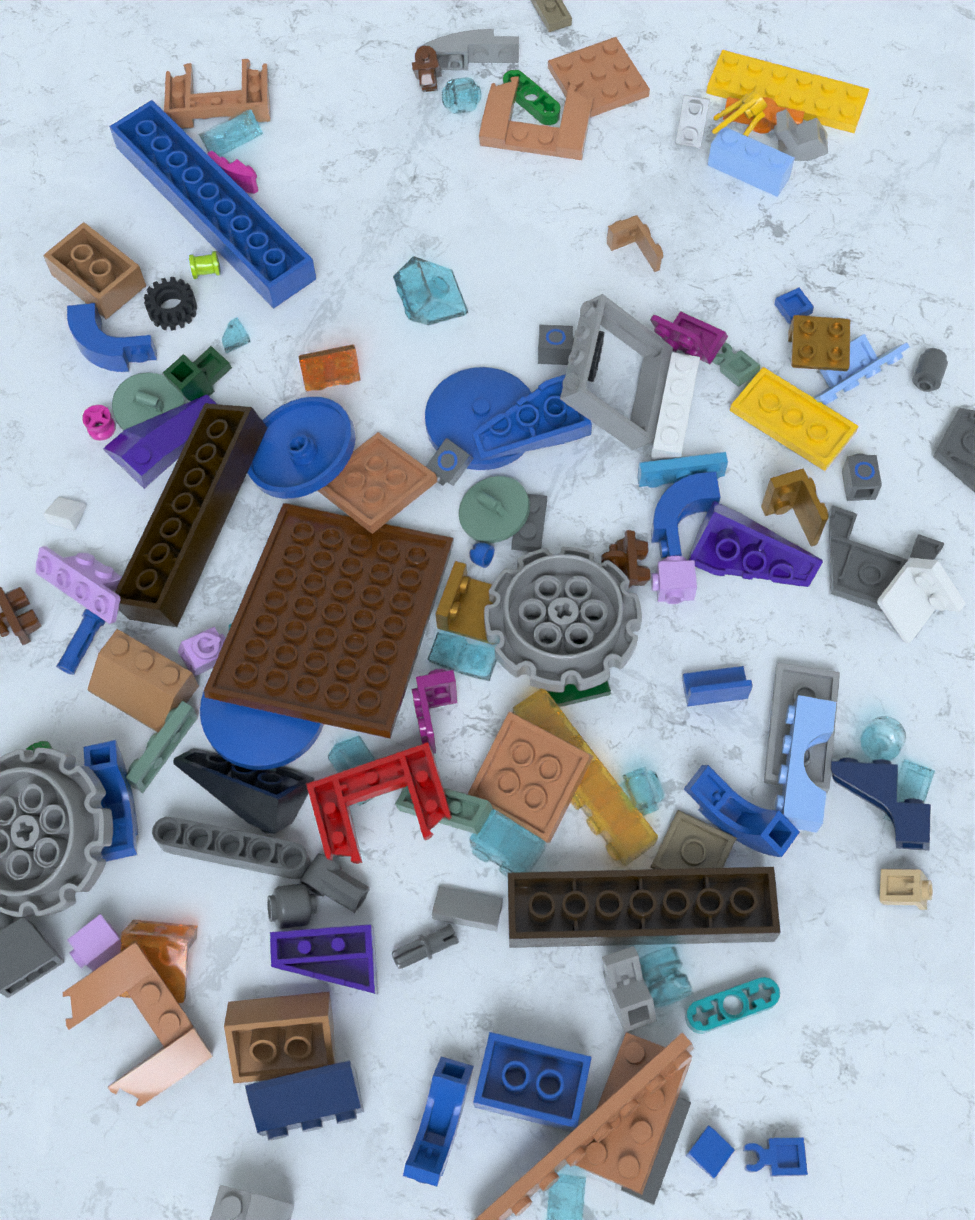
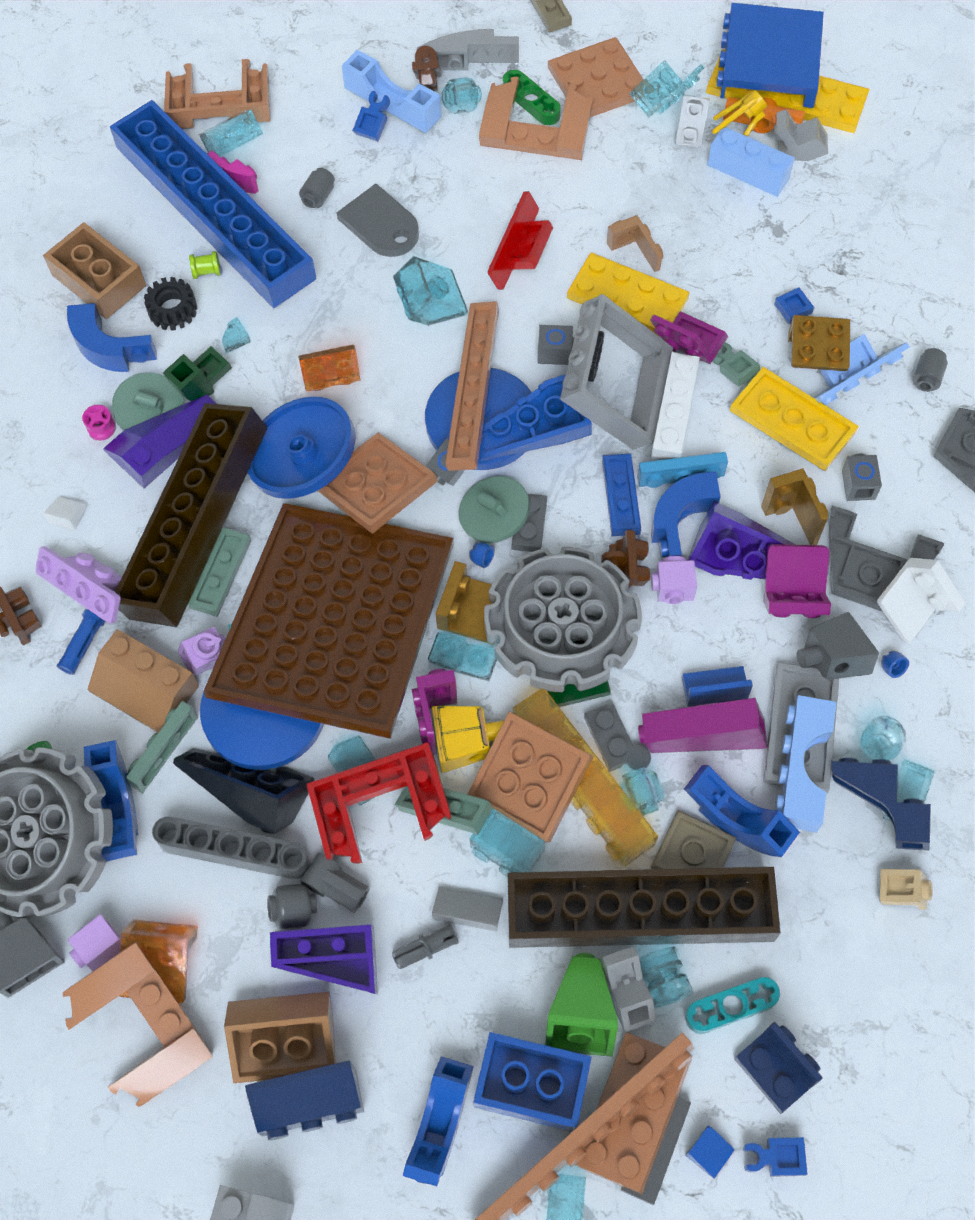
(219, 572): none -> sand green plate
(317, 188): none -> dark grey brick
(372, 120): none -> blue plate
(379, 220): none -> dark grey tile
(416, 107): none -> light blue arch
(462, 735): none -> yellow torso
(472, 387): none -> nougat plate
(521, 242): none -> red bracket
(583, 1010): none -> bright green slope
(614, 741): none -> dark grey hinge
(621, 494): none -> blue tile
(629, 289): none -> yellow plate
(663, 88): none -> clear light blue bracket
(705, 728): none -> magenta slope
(771, 50): none -> blue panel
(779, 1067): none -> dark blue bracket
(796, 580): none -> magenta bracket
(839, 649): none -> dark grey torso
(900, 661): none -> blue hinge

